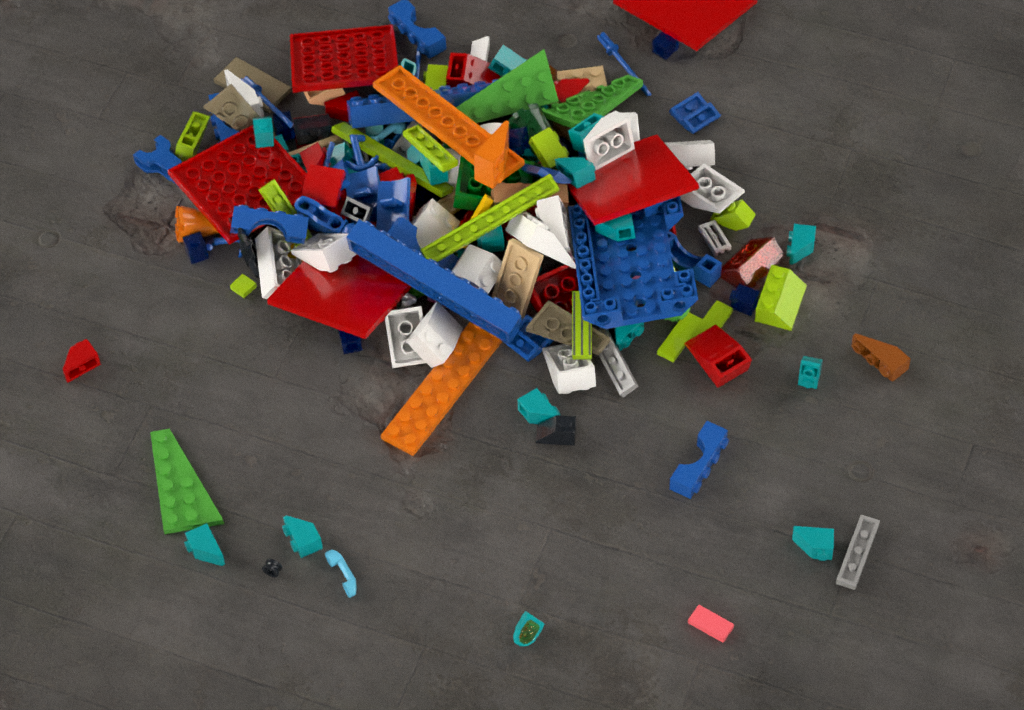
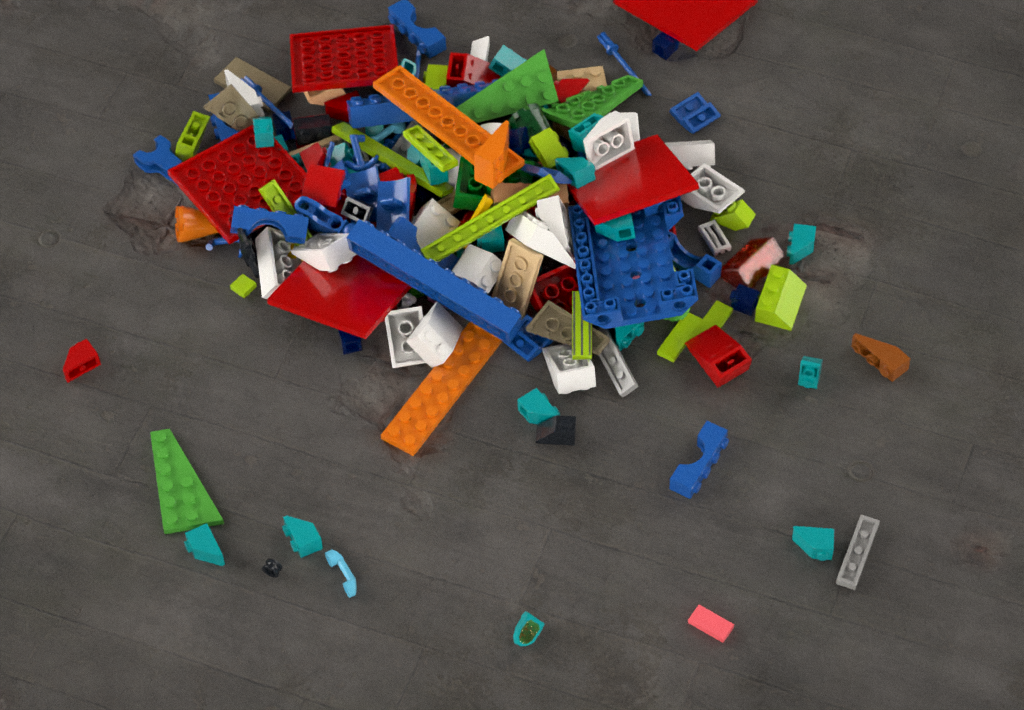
(195, 247): clear blue brick -> none

